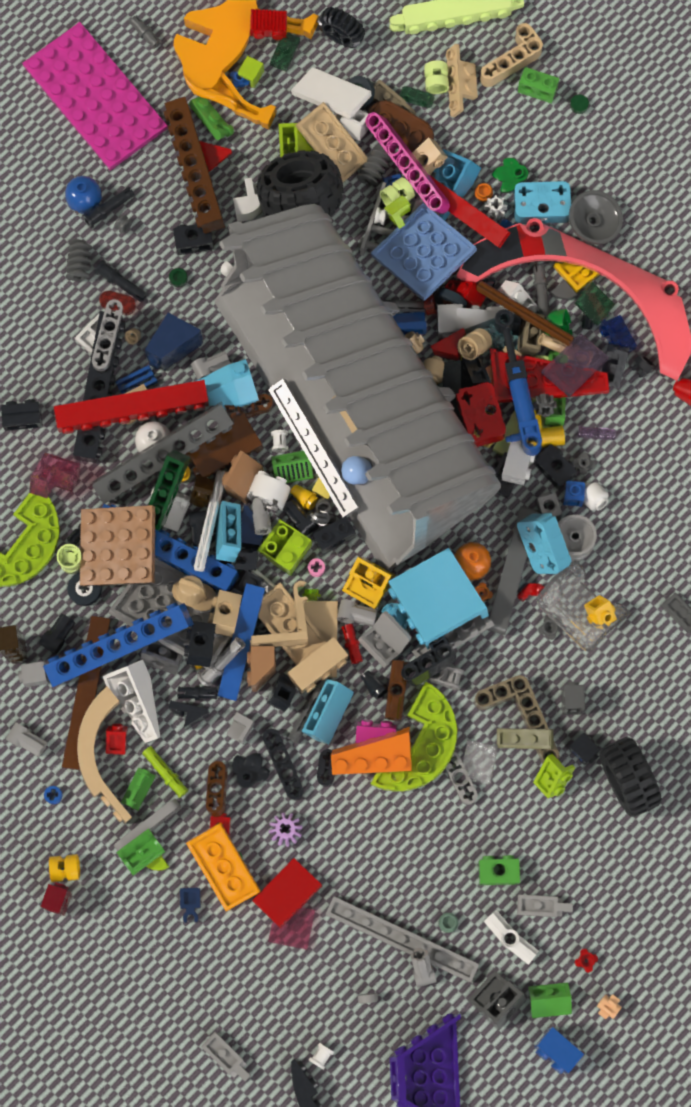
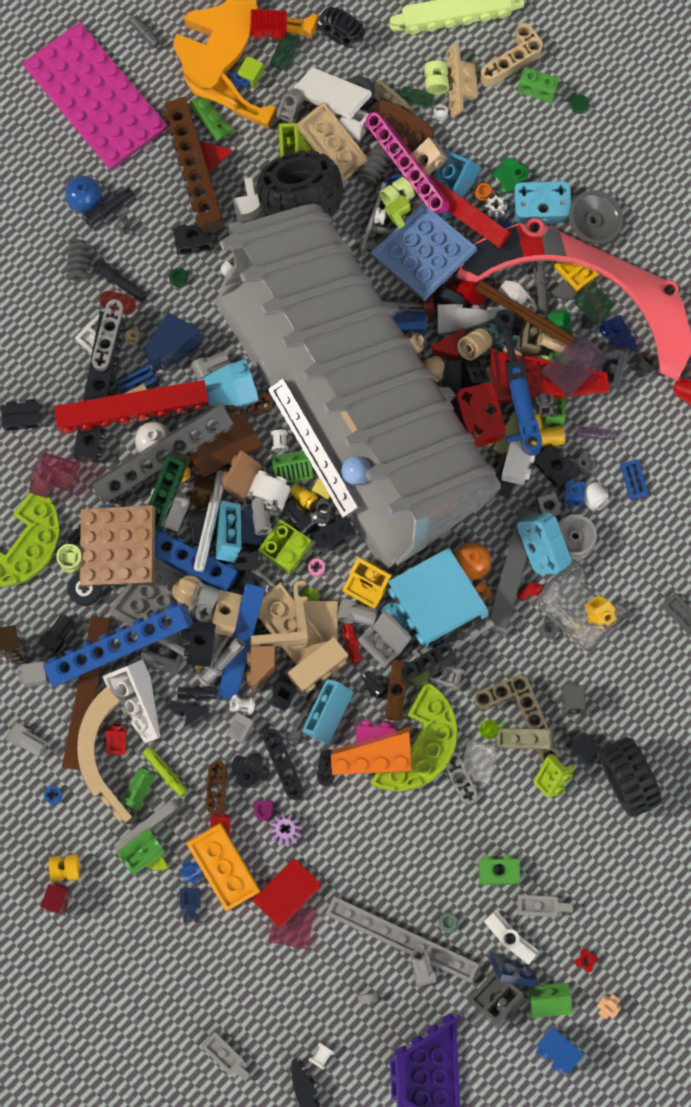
(190, 872): none -> blue gear
(204, 600): none -> light grey piece
(242, 704): none -> white bush
(263, 810): none -> magenta tile
(289, 109): none -> light grey piece
(440, 114): none -> white hinge
(488, 729): none -> clear neon green plate
(512, 972): none -> dark blue wing
(627, 483): none -> blue tile

